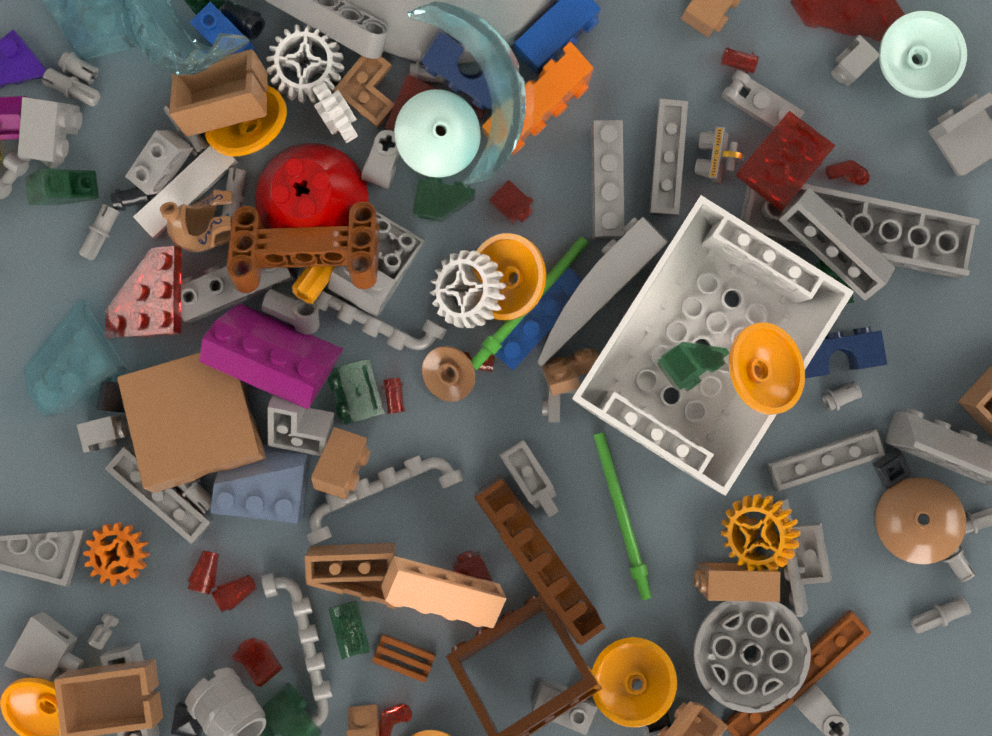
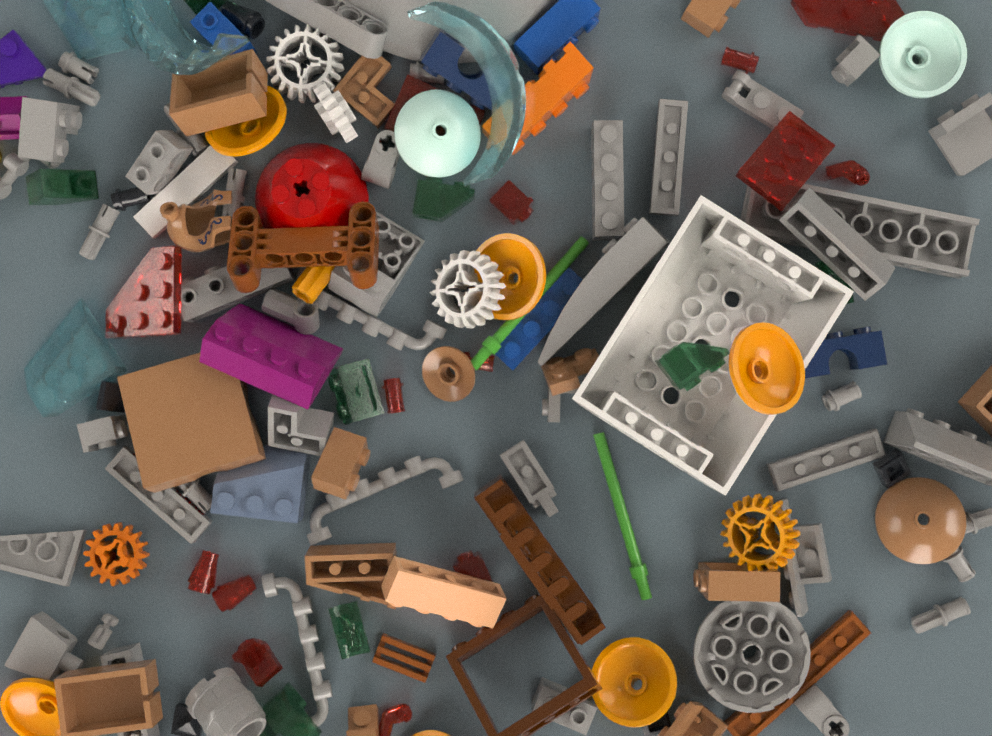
(717, 143): light grey hips -> none

